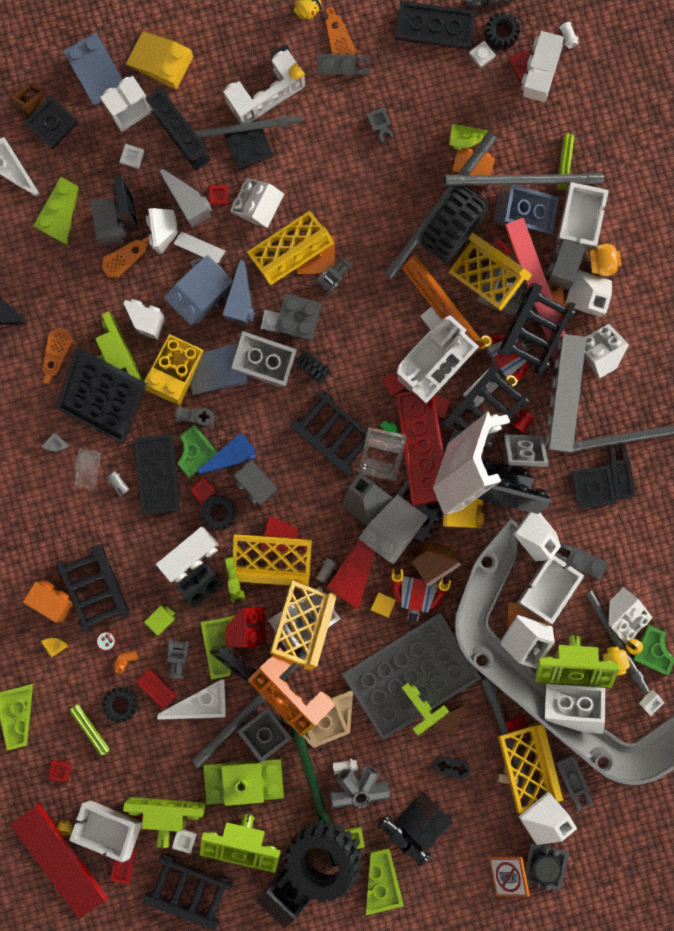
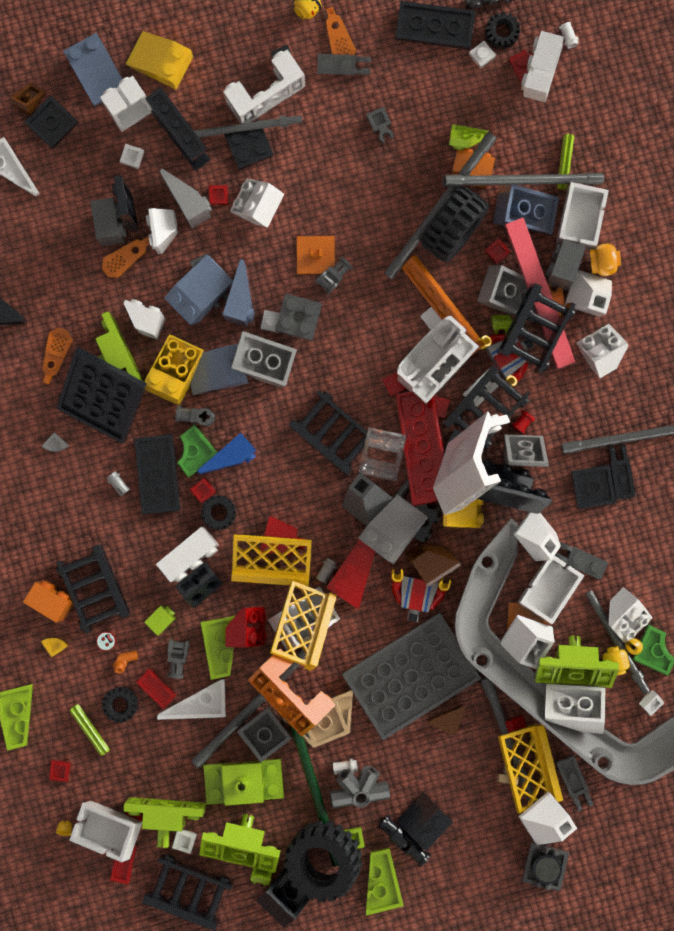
(58, 211): lime wing -> none
(59, 861): red tile -> none
(87, 468): clear slope -> none
(199, 247): white sticker -> none
(233, 581): lime piece -> none
(236, 664): black hinge -> none
(256, 483): dark grey brick -> none
(261, 876): none -> lime tile
(295, 72): yellow hinge -> none
(295, 255): yellow fence -> none
(312, 367): black tyre -> none
(383, 604): yellow tile -> none
(390, 427): green plate -> none
(424, 708): lime bracket -> none
(450, 771): black beam -> none
(501, 261): yellow fence -> none
(501, 322): none -> lime tile
(509, 876): piece -> none
(566, 393): light grey brick -> none

